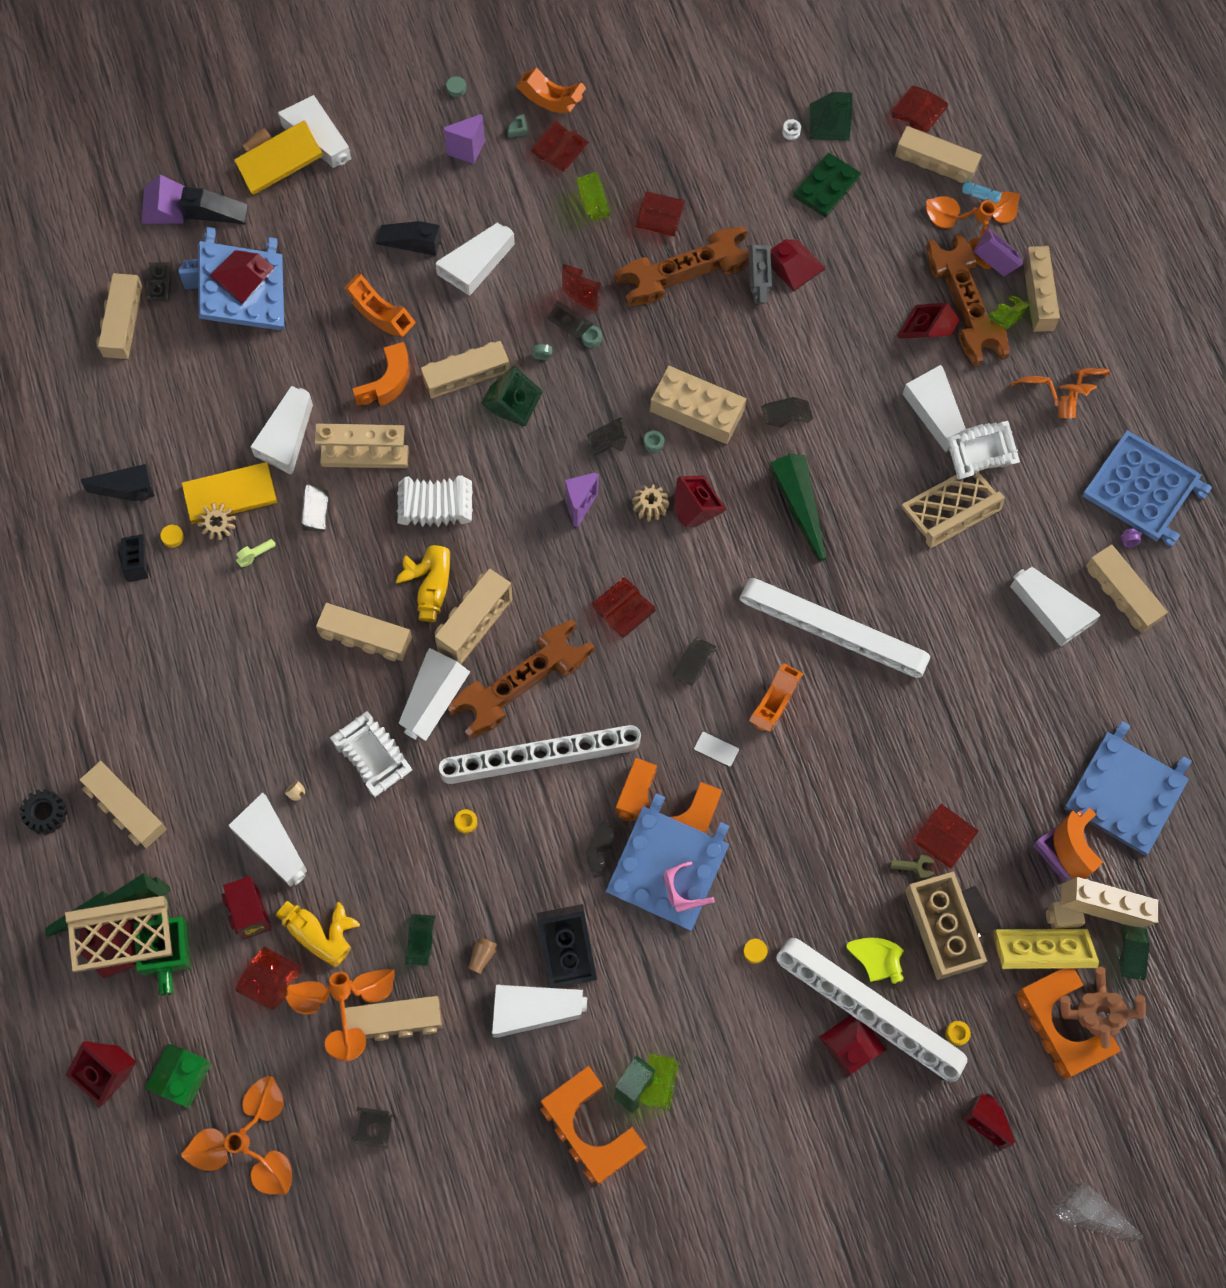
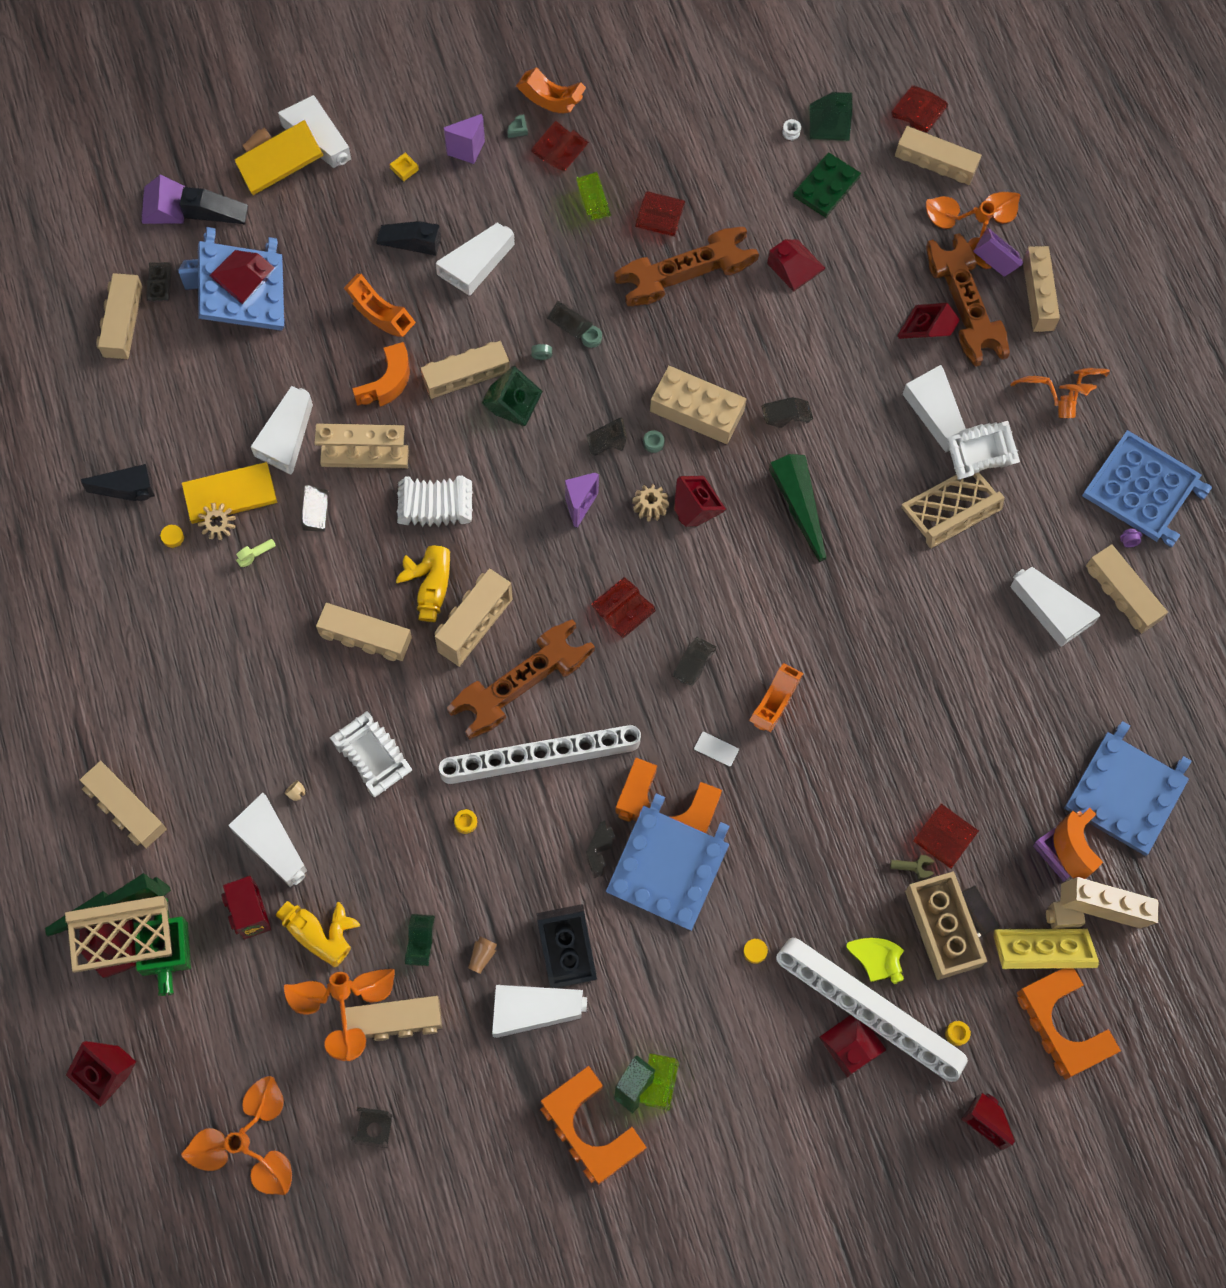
(34, 802): black tyre -> none
(137, 570): black slope -> none
(178, 1075): green slope -> none
(268, 978): clear red slope -> none
(404, 167): none -> yellow plate
(432, 693): white slope -> none
(456, 86): sand green tile -> none
(580, 289): clear red slope -> none
(675, 900): bright pink helmet -> none
(760, 272): dark grey hinge -> none
(835, 627): white beam -> none
(981, 192): medium azure axle -> none
(1009, 316): clear neon green hinge -> none
(1089, 1211): clear slope -> none
(1103, 1002): nougat plate -> none
(1135, 952): clear green slope -> none

